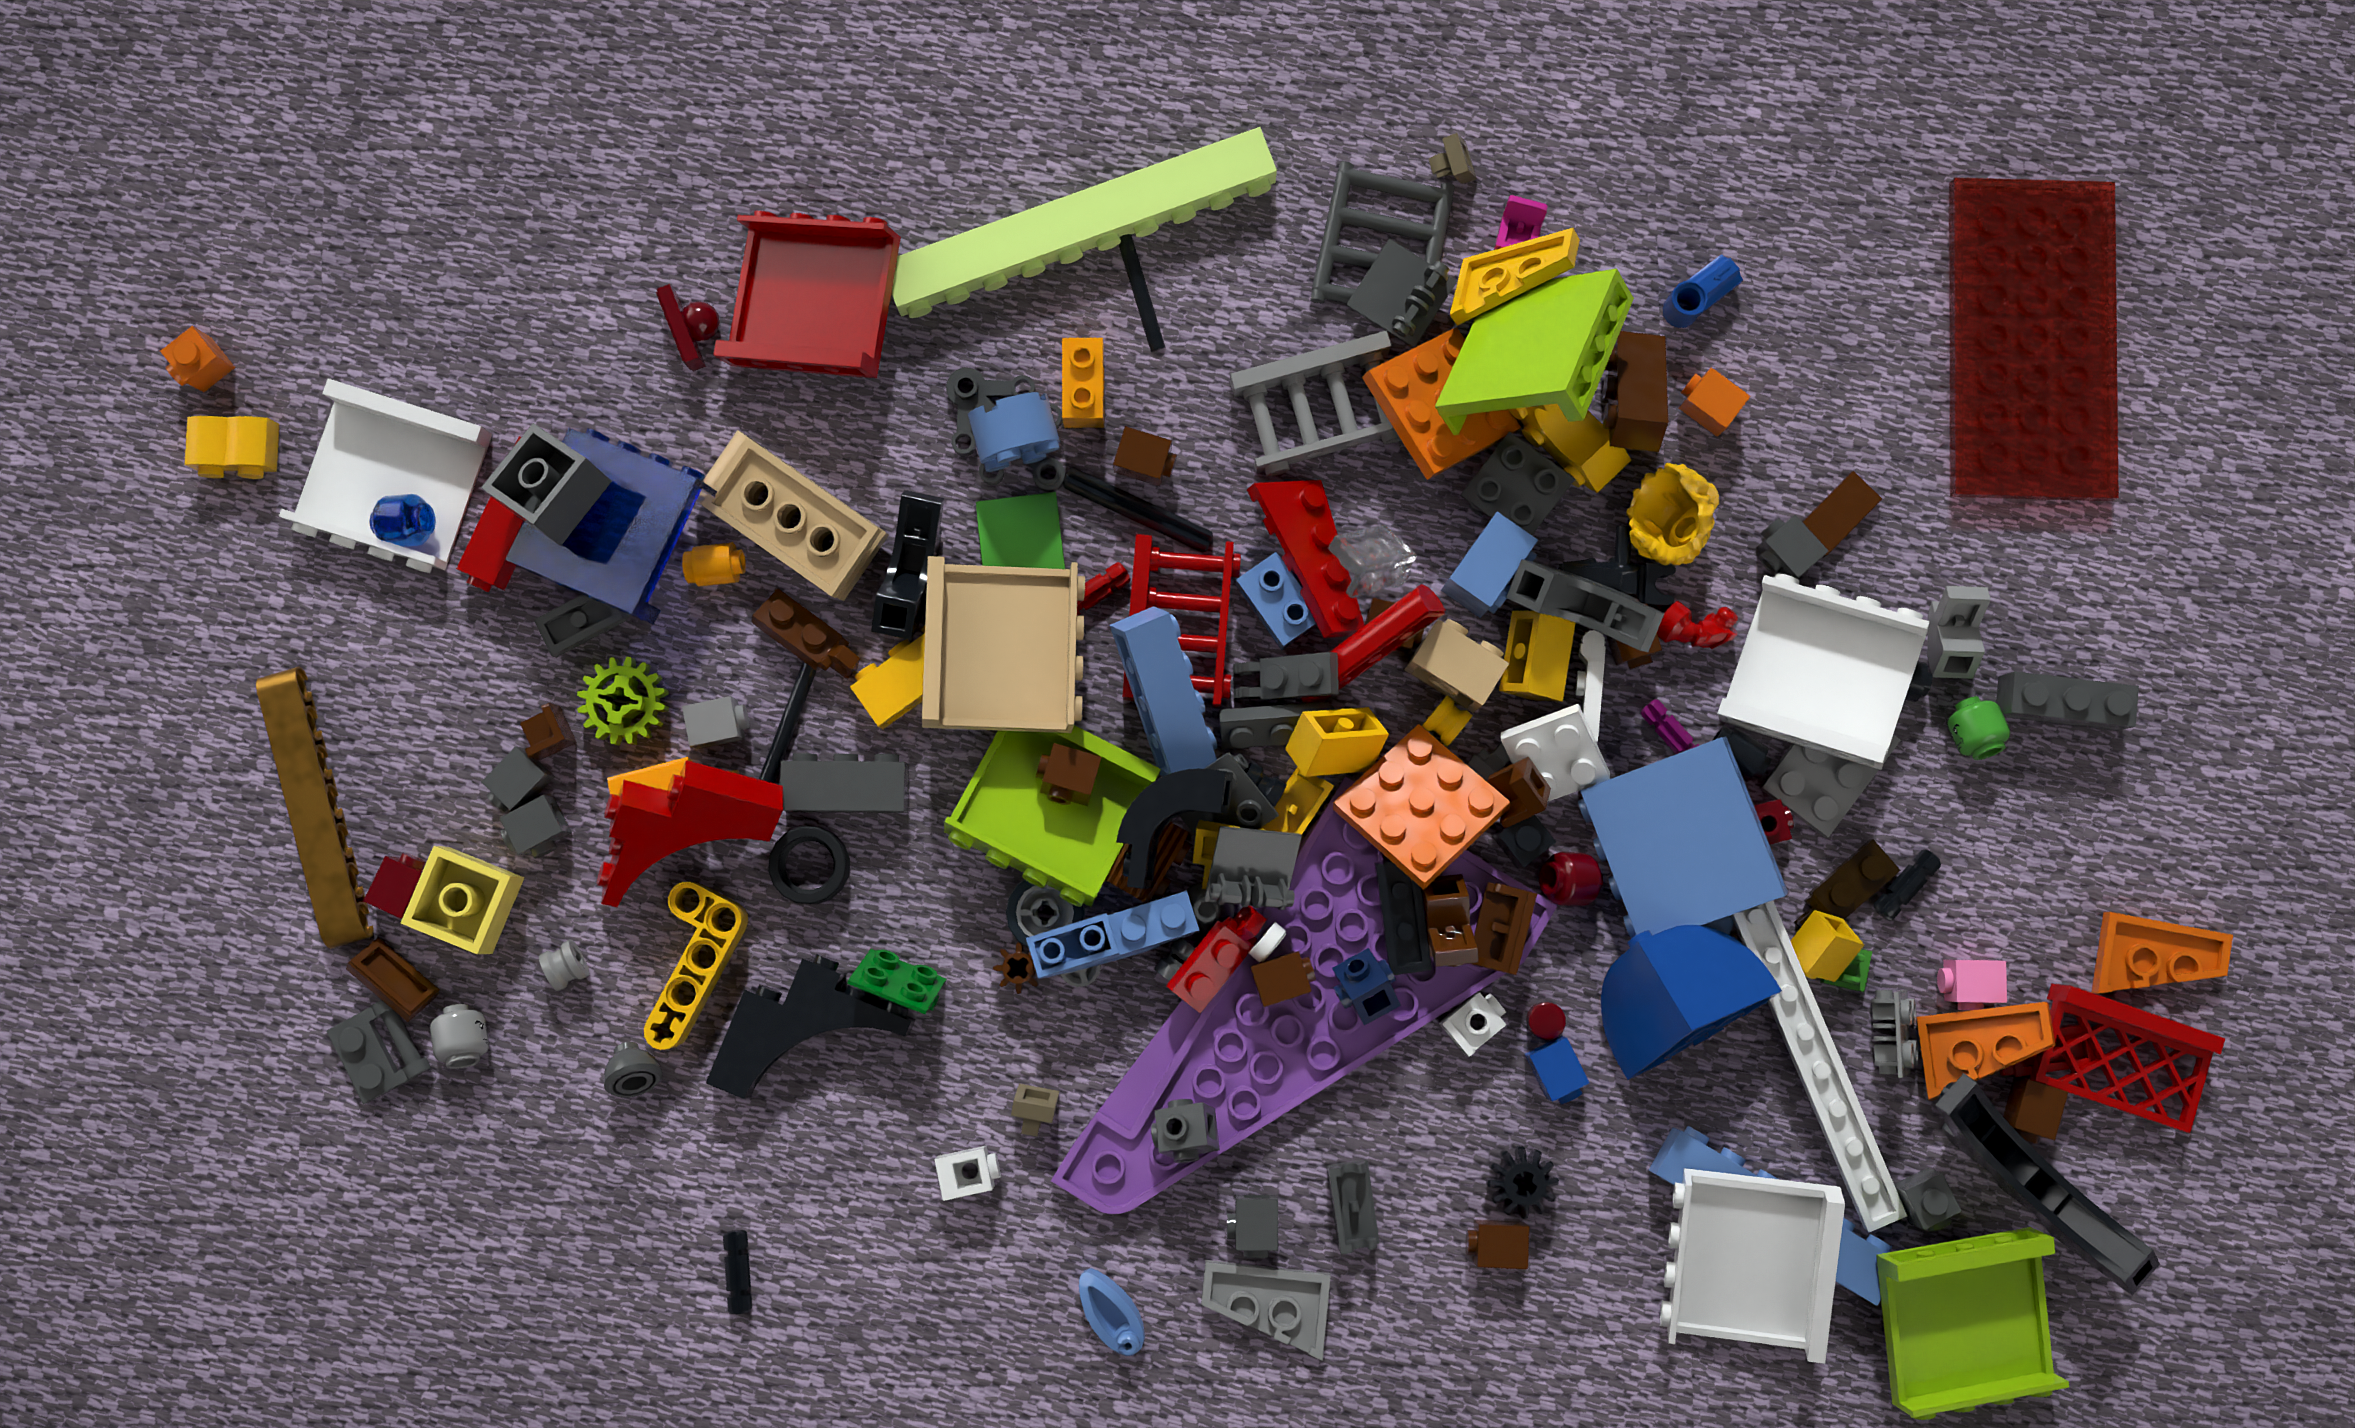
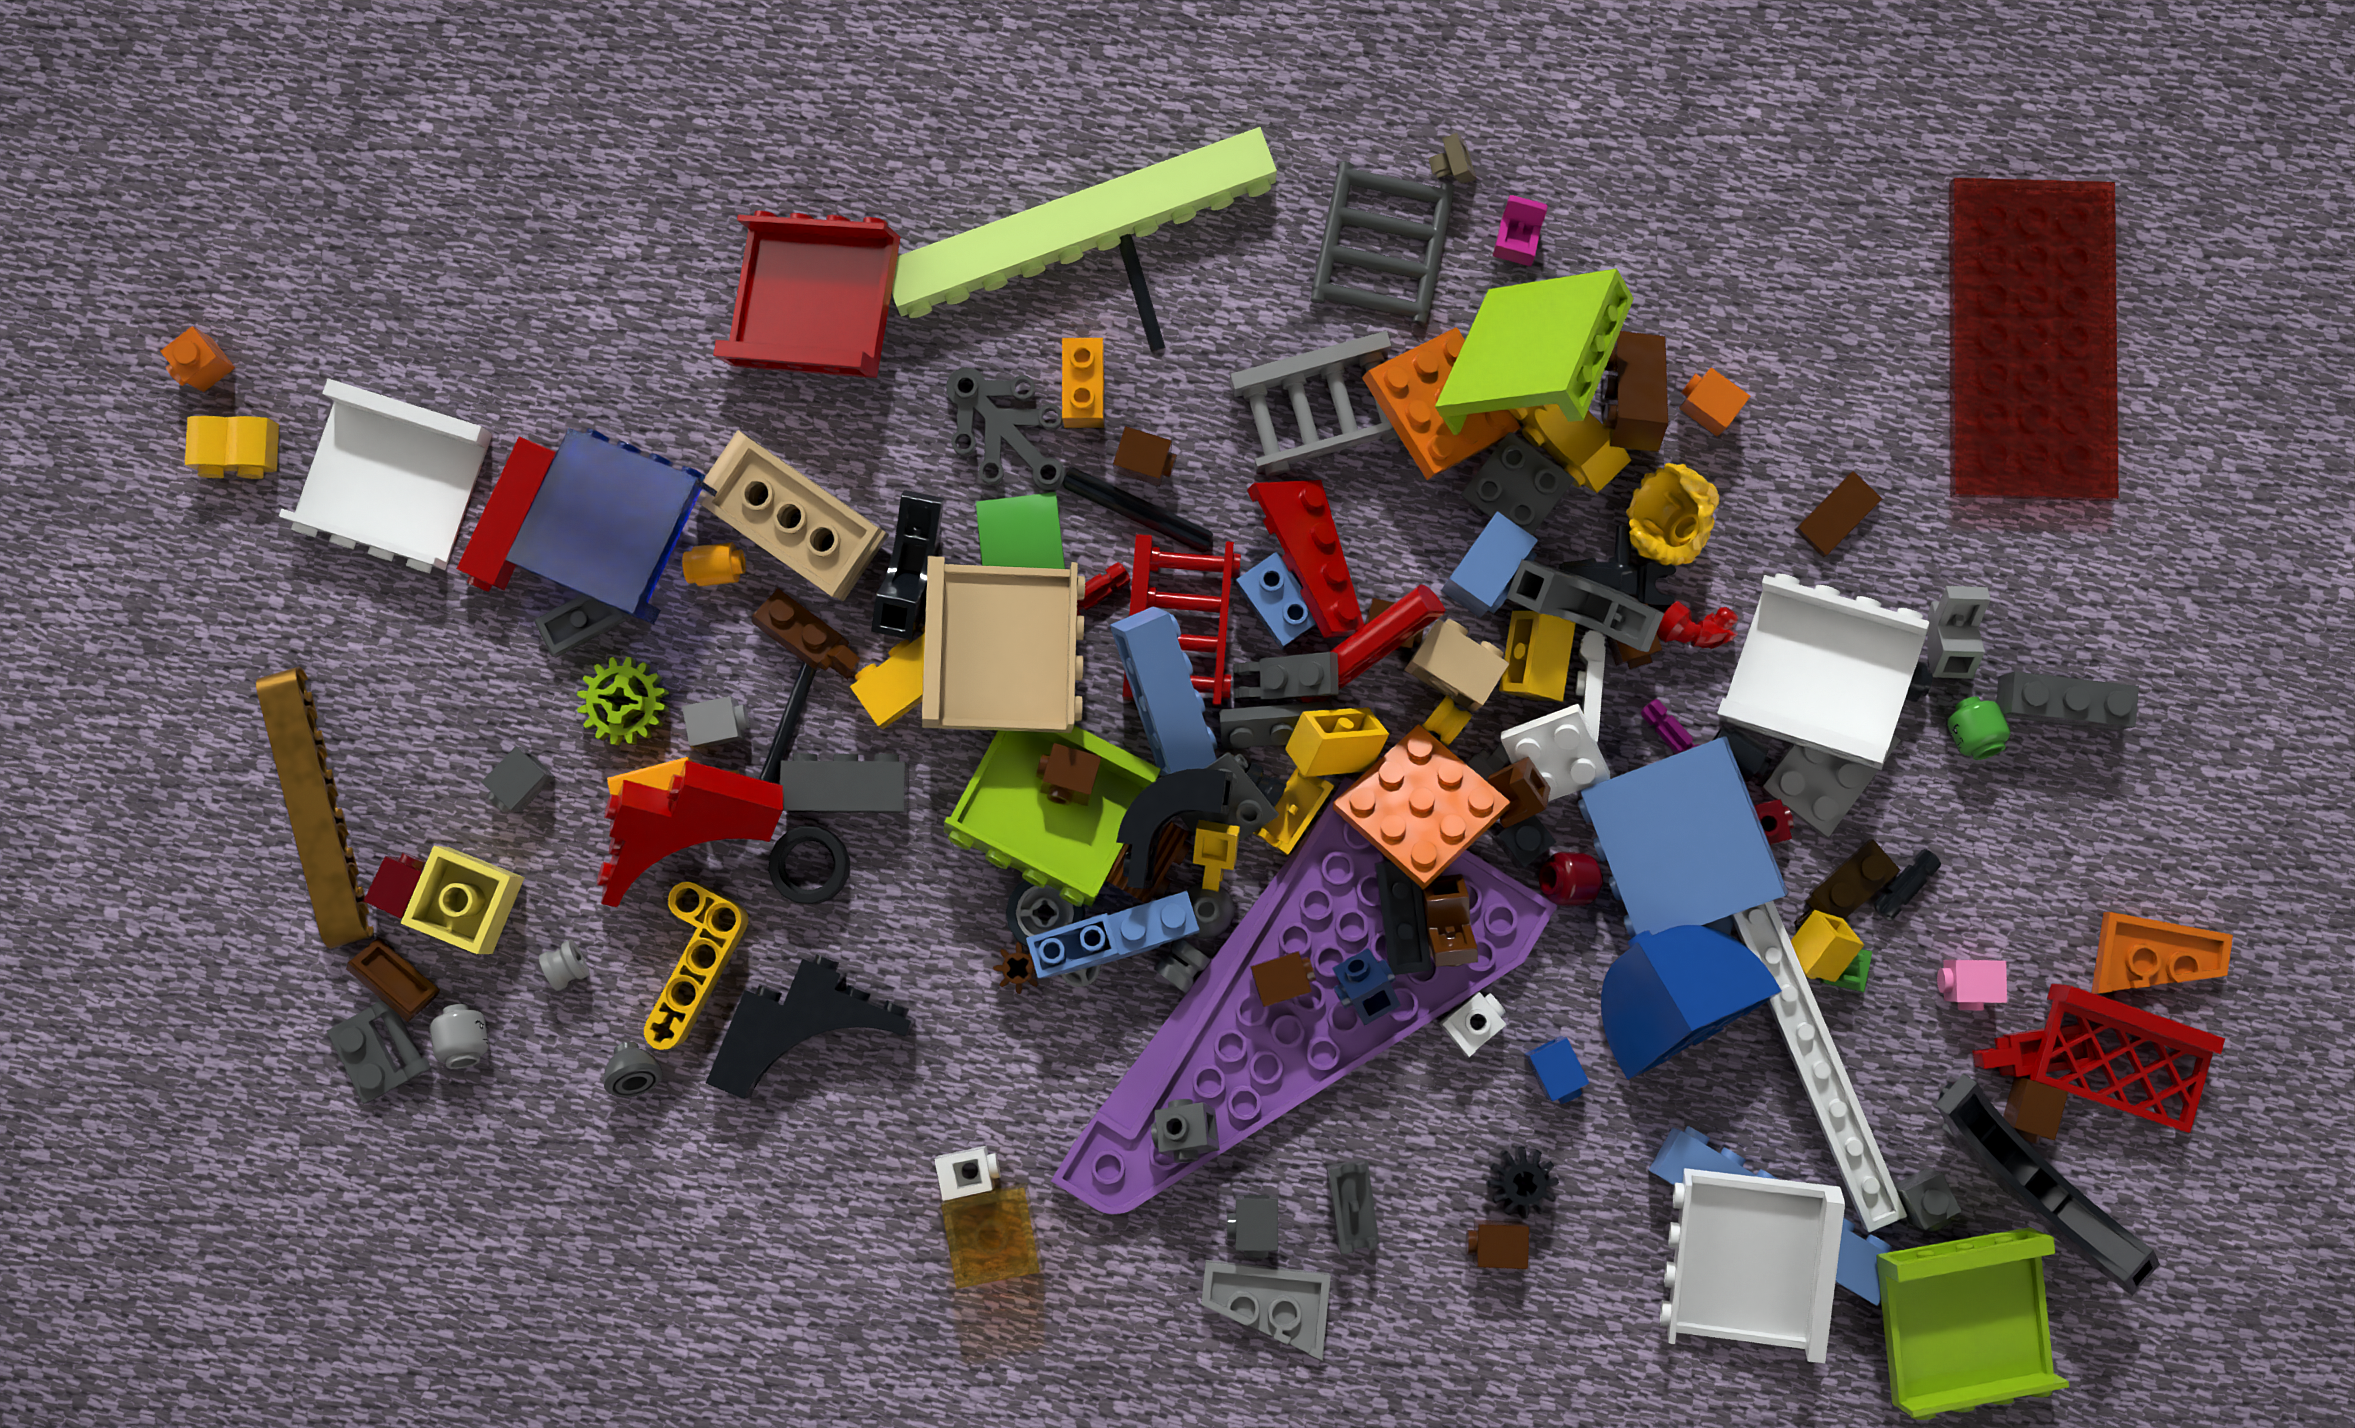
(403, 520): clear blue head -> none
(534, 827): dark grey brick -> none
(546, 484): dark grey brick -> none
(547, 732): reddish brown panel -> none
(693, 323): dark red tile -> none
(737, 1272): black axle -> none
(898, 981): green hinge -> none
(992, 1235): none -> clear yellow brick
(1014, 430): medium blue brick -> none
(1034, 1105): dark tan tile -> none
(1111, 1313): medium blue arm -> none
(1216, 958): red hinge -> none
(1253, 868): dark grey hinge -> none
(1268, 942): white tile -> none
(1375, 558): clear bracket -> none
(1402, 292): dark grey hinge -> none
(1503, 927): reddish brown hinge -> none
(1510, 271): yellow wing -> none
(1546, 1020): dark red piece -> none
(1702, 291): blue piece -> none
(1789, 547): dark grey brick -> none
(1905, 1051): light grey hinge -> none
(1981, 1042): orange wing -> none

